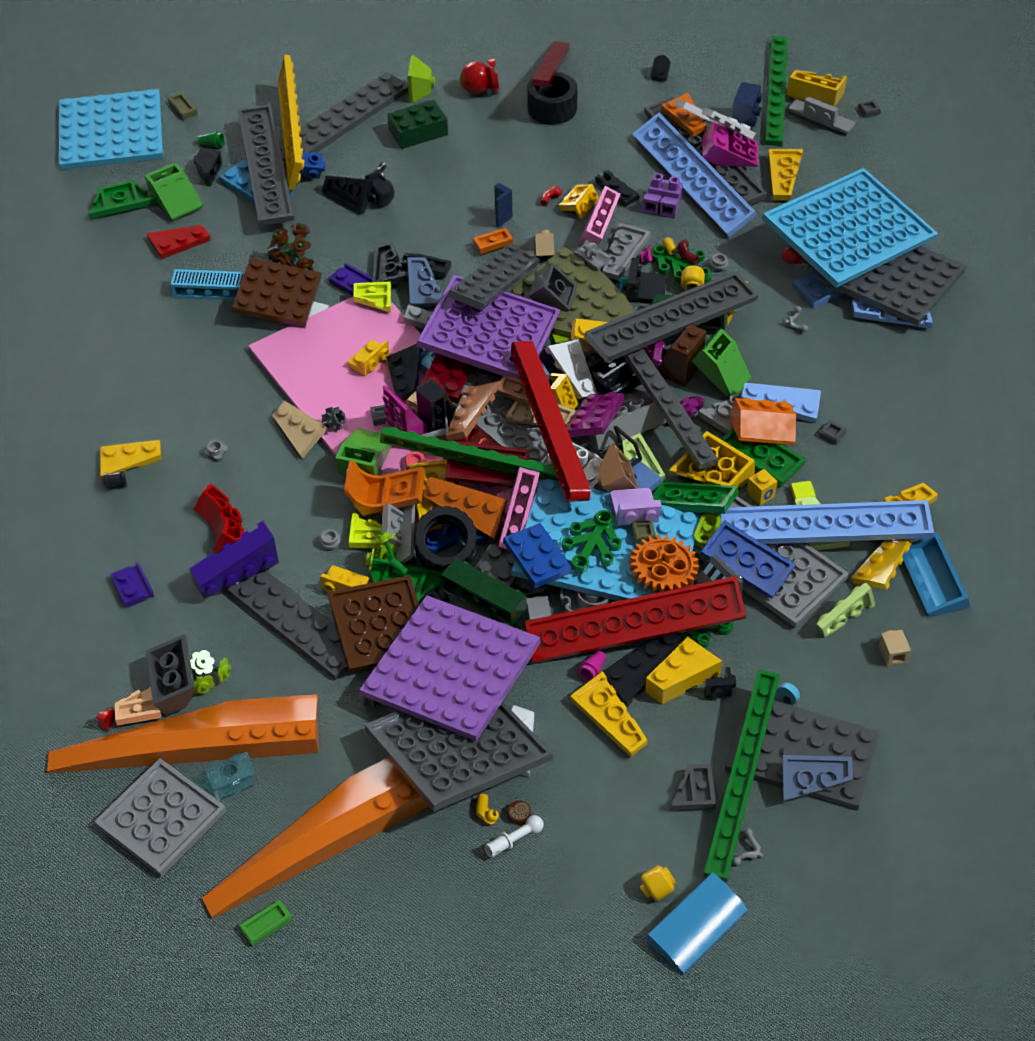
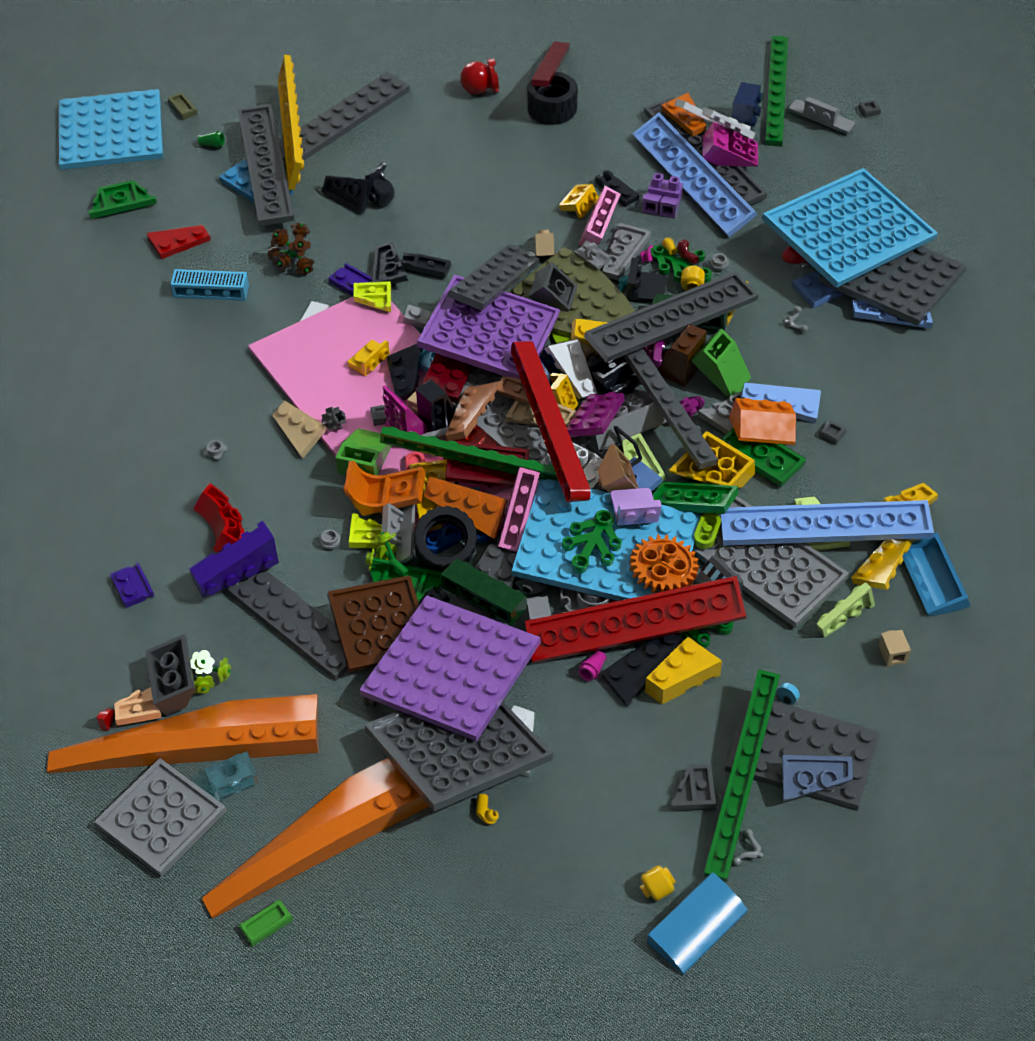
(115, 479): black bush -> none
(129, 455): yellow wing -> none
(173, 191): bright green slope -> none
(208, 164): black slope -> none
(277, 292): reddish brown plate -> none
(313, 165): blue brick -> none
(341, 578): yellow bracket -> none
(417, 124): dark green brick -> none
(419, 79): lime slope -> none
(422, 285): sand blue wing -> none
(493, 240): orange plate -> none
(503, 204): dark blue panel -> none
(519, 812): reddish brown tile -> none
(533, 825): white pin -> none
(537, 555): blue plate -> none
(549, 193): red arm -> none
(604, 708): yellow wing -> none
(642, 530): olive tile -> none
(661, 67): black plate -> none
(720, 687): black bracket -> none
(749, 558): blue plate -> none
(761, 487): yellow brick -> none
(783, 171): yellow wing -> none
(802, 490): neon yellow tile -> none
(824, 89): yellow wedge -> none

